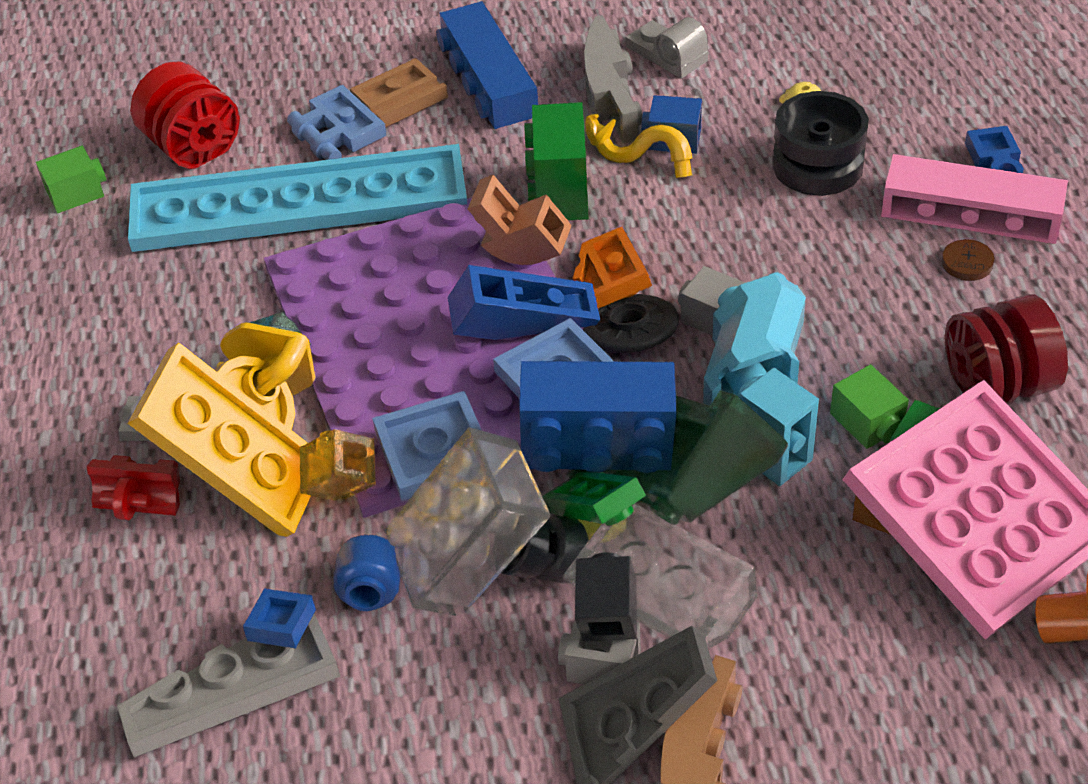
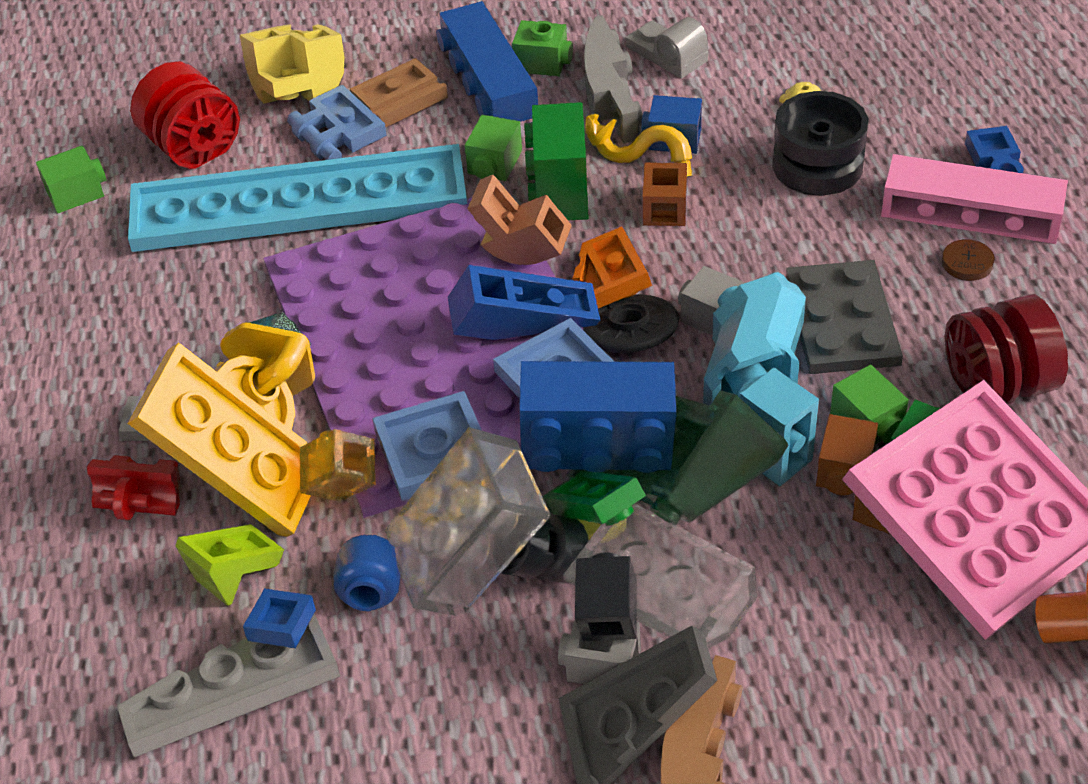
(224, 555): none -> lime slope
(293, 61): none -> light yellow brick
(493, 147): none -> bright green brick
(542, 47): none -> bright green brick
(664, 194): none -> dark orange brick
(844, 446): none -> dark orange brick
(845, 317): none -> dark grey plate

